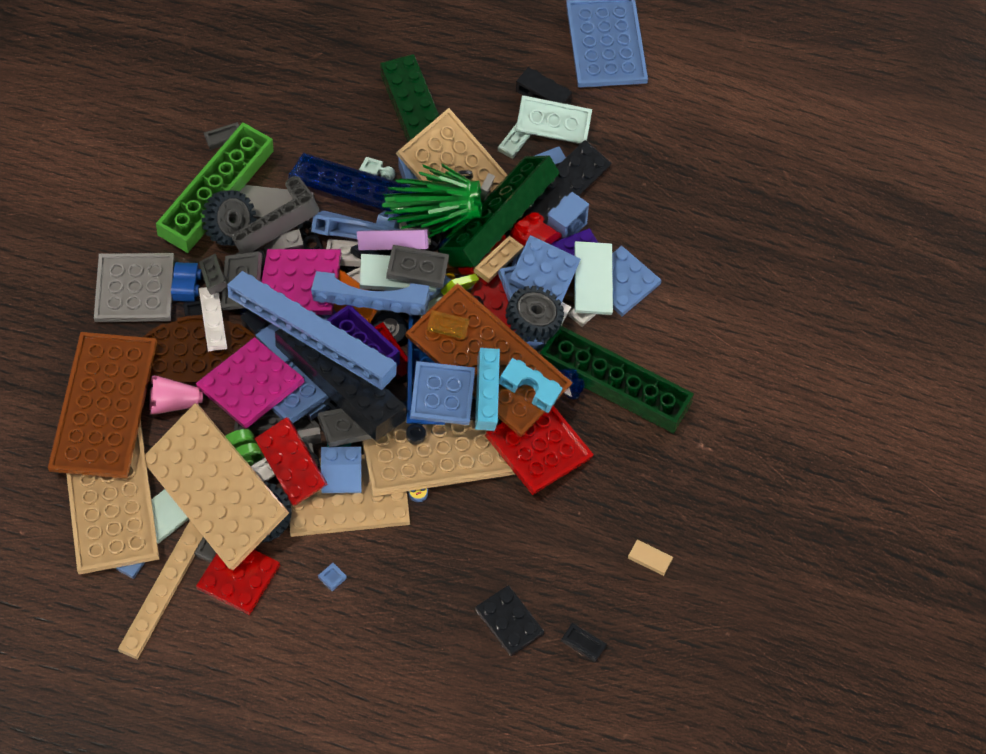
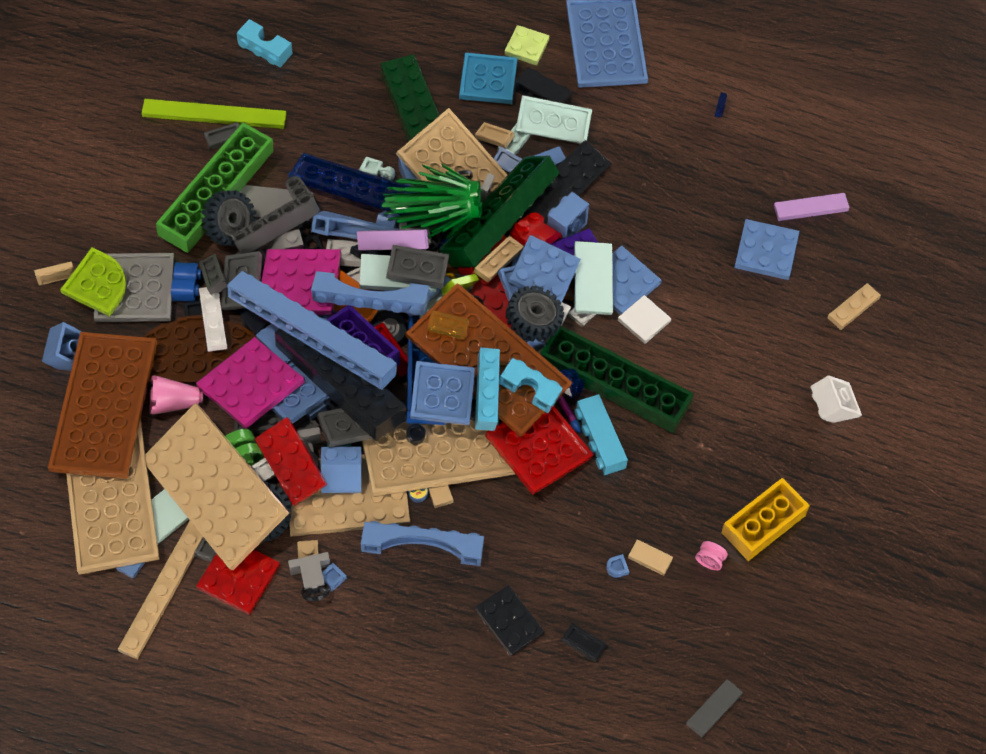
(54, 273): none -> tan tile
(61, 346): none -> medium blue slope
(97, 282): none -> lime plate
(213, 113): none -> lime tile
(274, 51): none -> medium azure arch
(307, 548): none -> tan plate
(312, 575): none -> light grey piece
(382, 536): none -> medium blue arch
(440, 496): none -> tan tile
(488, 78): none -> dark azure plate
(494, 135): none -> tan tile
(506, 159): none -> medium blue tile
(527, 45): none -> yellowish green plate
(569, 414): none -> magenta piece
(601, 435): none -> medium azure brick
(617, 566): none -> medium blue tile
(644, 319): none -> white tile
(711, 555): none -> bright pink wheel
(714, 708): none -> dark grey tile
(721, 105): none -> clear blue tile
(765, 519): none -> yellow brick
(767, 249): none -> medium blue plate
(811, 206): none -> lavender tile
(835, 400): none -> white slope
(854, 306): none -> tan plate

